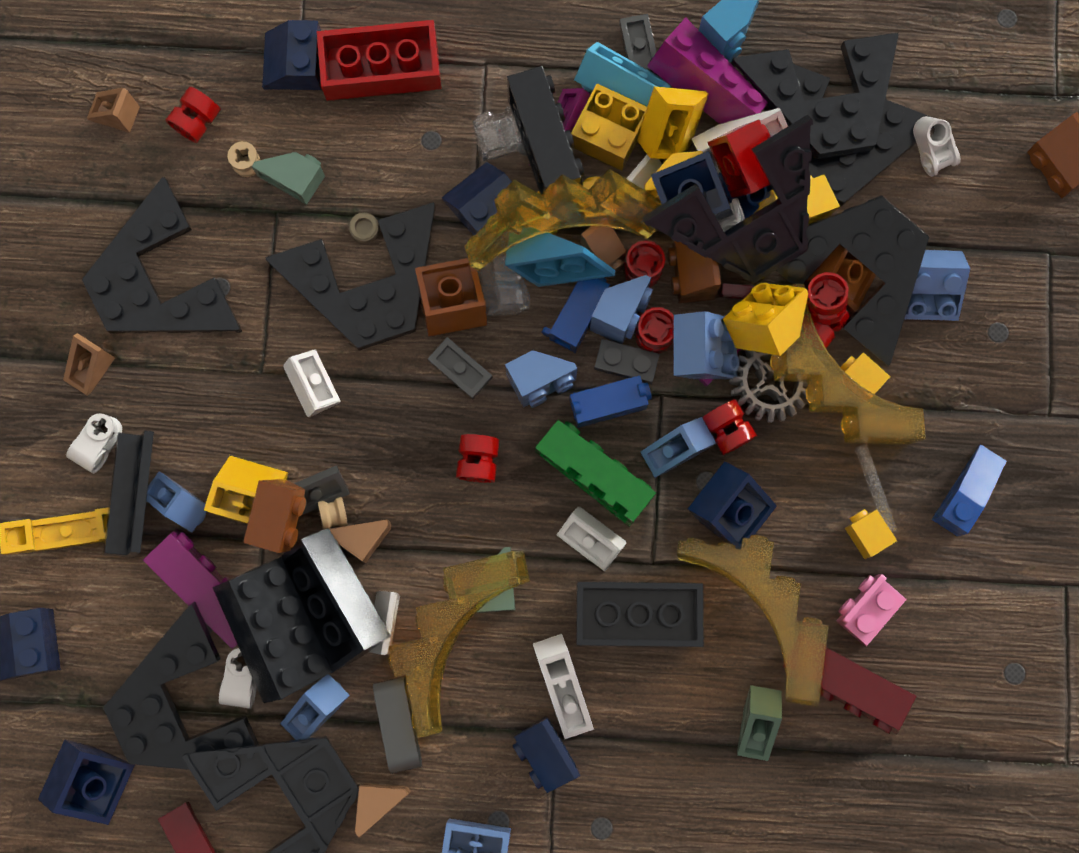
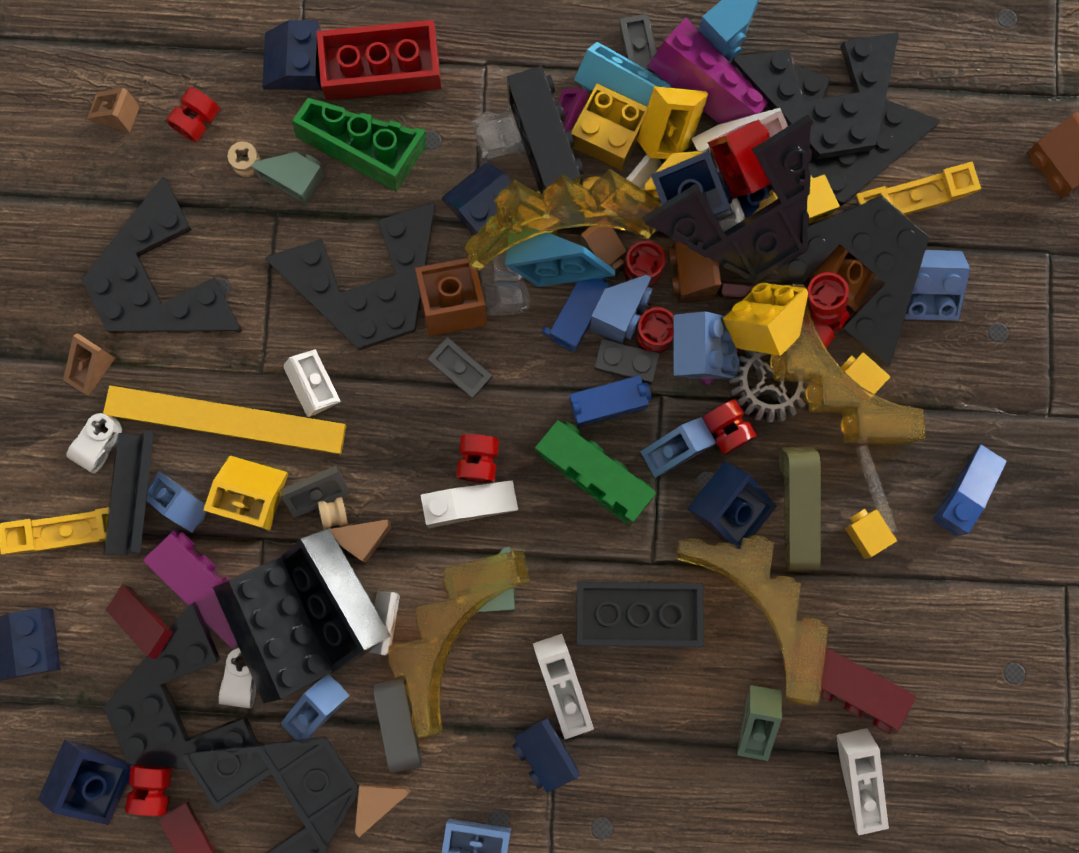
(139, 621): none -> dark red tile
(148, 790): none -> red wheel
(225, 420): none -> yellow tile
(275, 515): dark orange slope -> none
(363, 143): none -> green wedge
(364, 228): dark tan tile -> none
(468, 503): none -> white slope
(539, 375): medium blue slope -> none
(591, 538): white slope -> none
(802, 507): none -> olive beam
(863, 780): none -> white slope
(870, 609): bright pink bracket -> none
(929, 191): none -> yellow slope
(939, 149): white piece -> none

